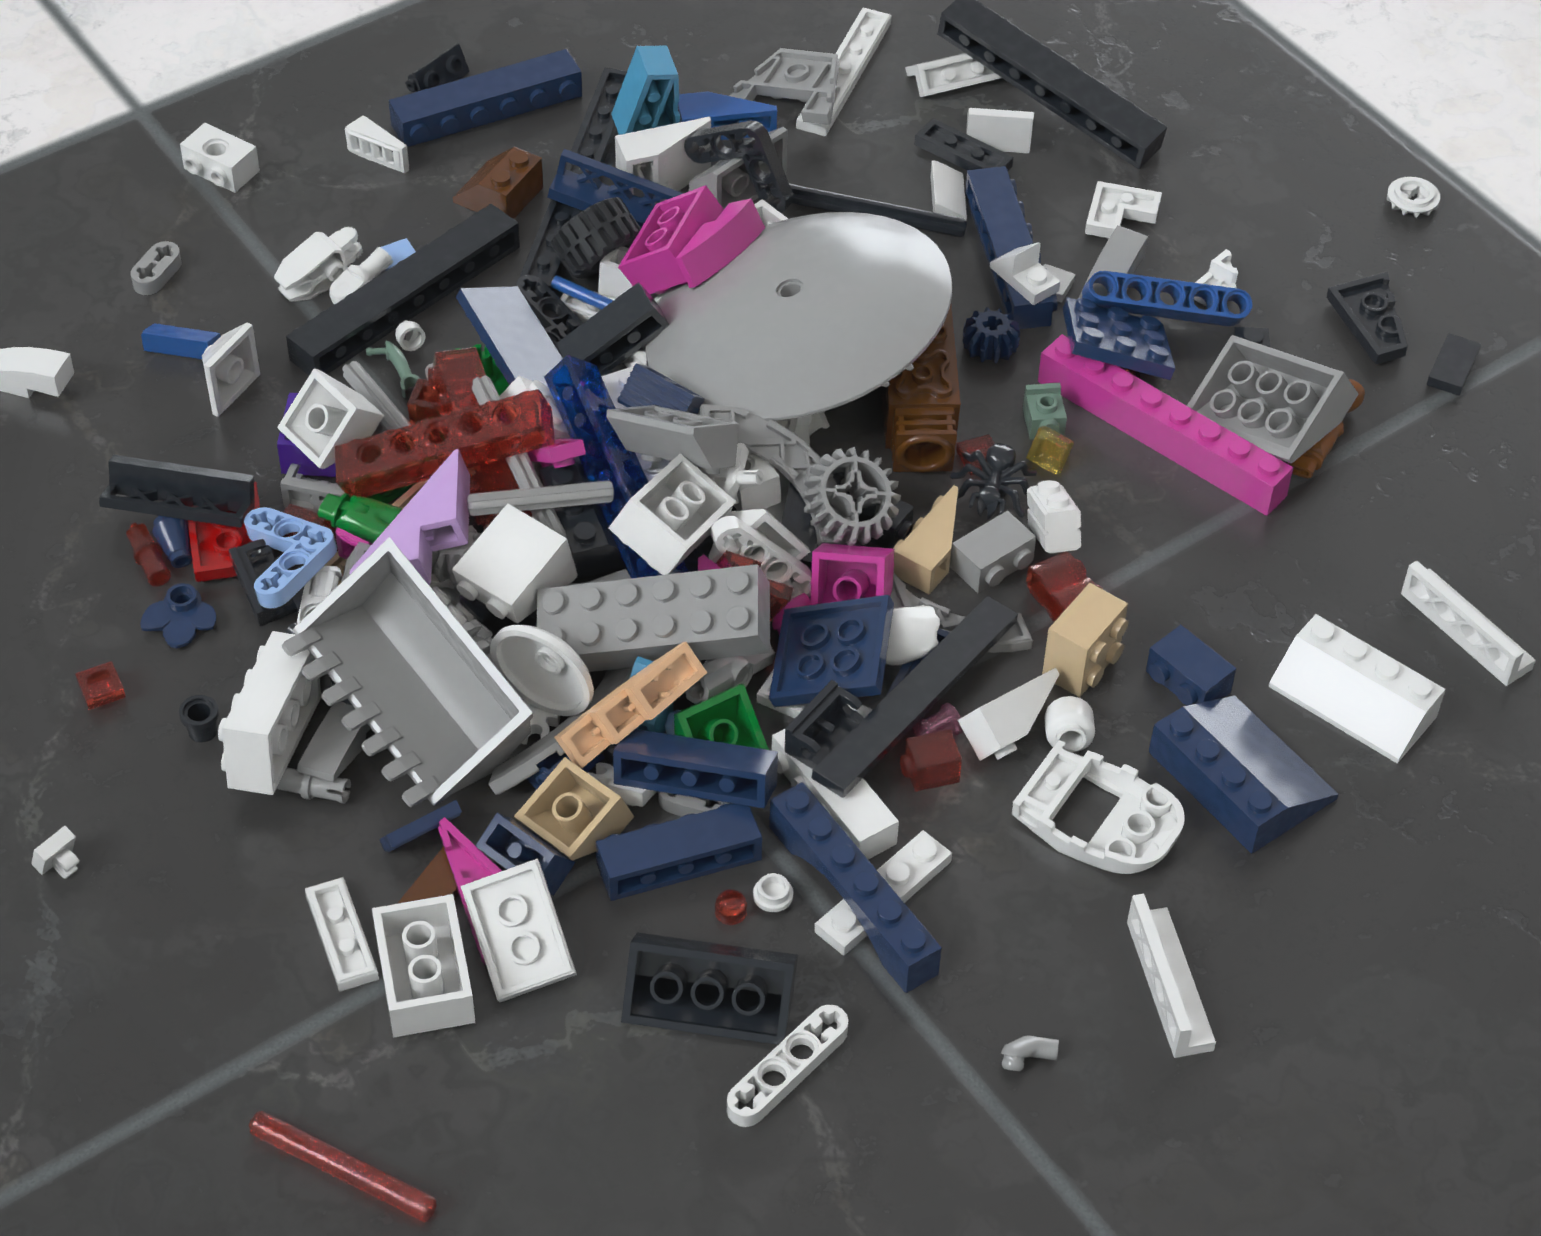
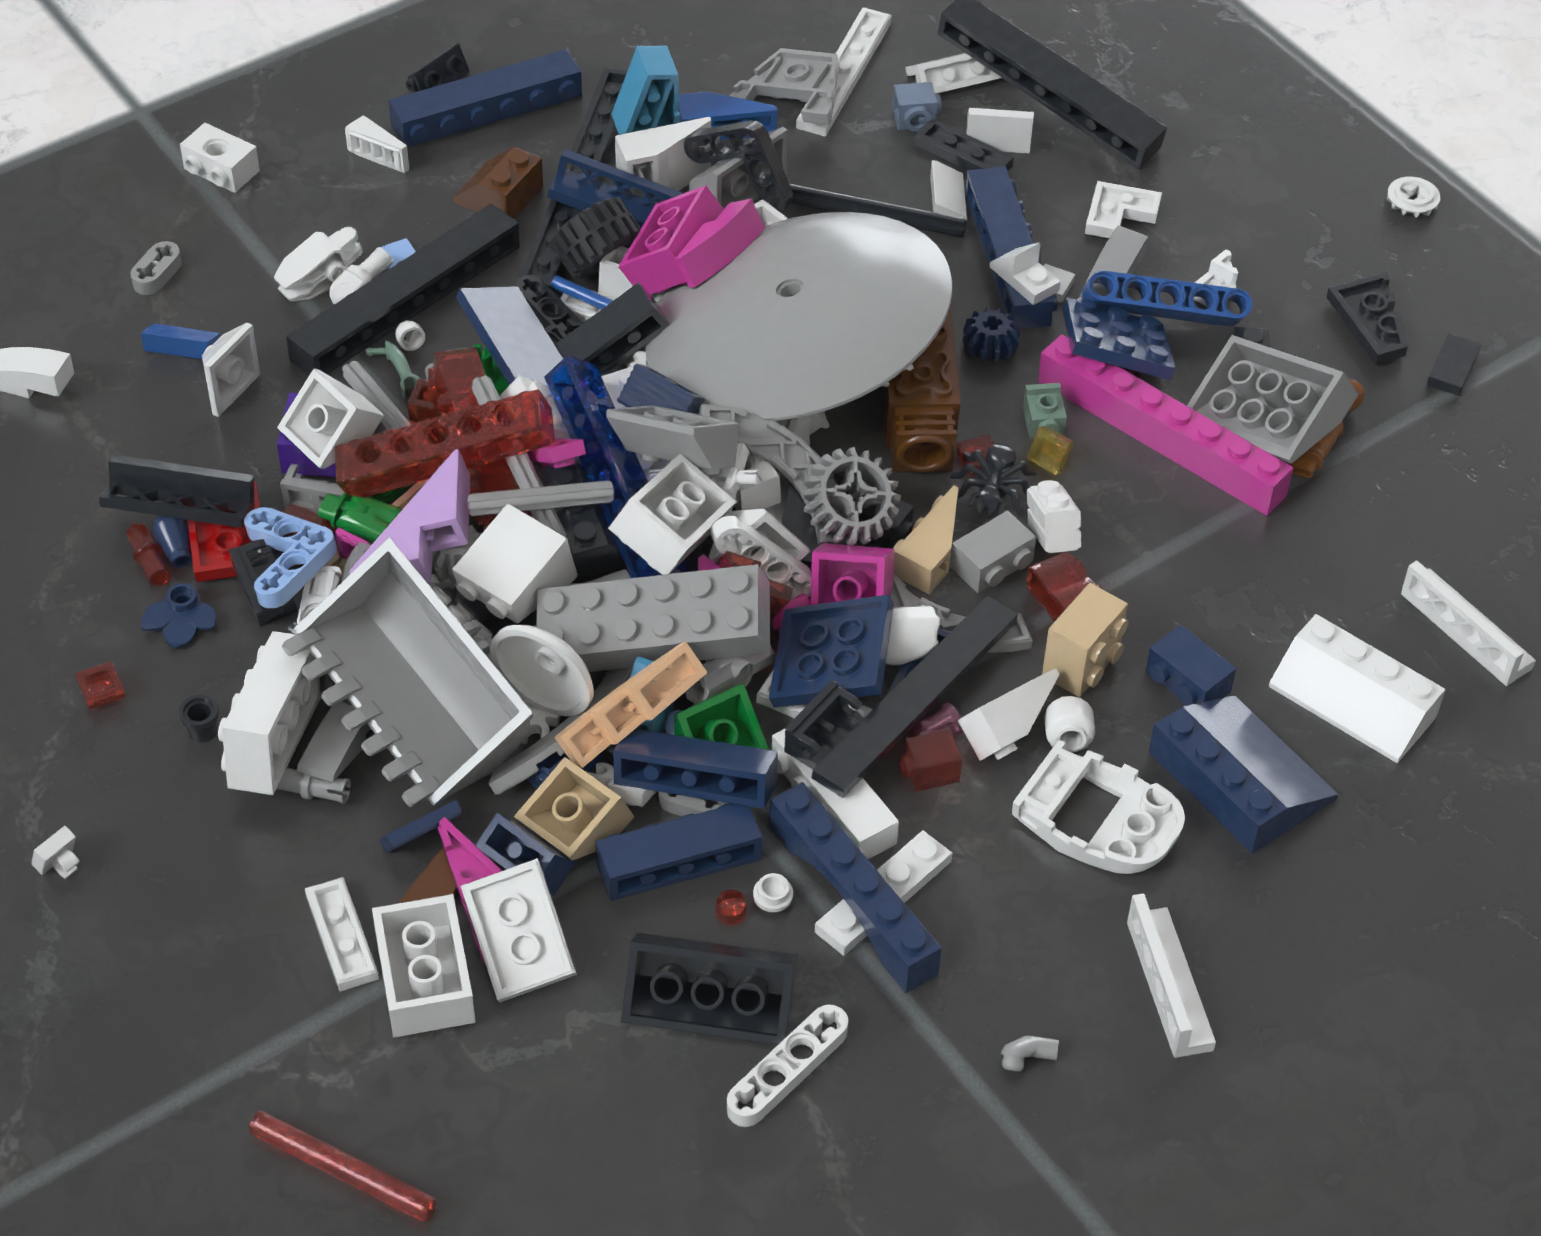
(915, 105): none -> sand blue brick

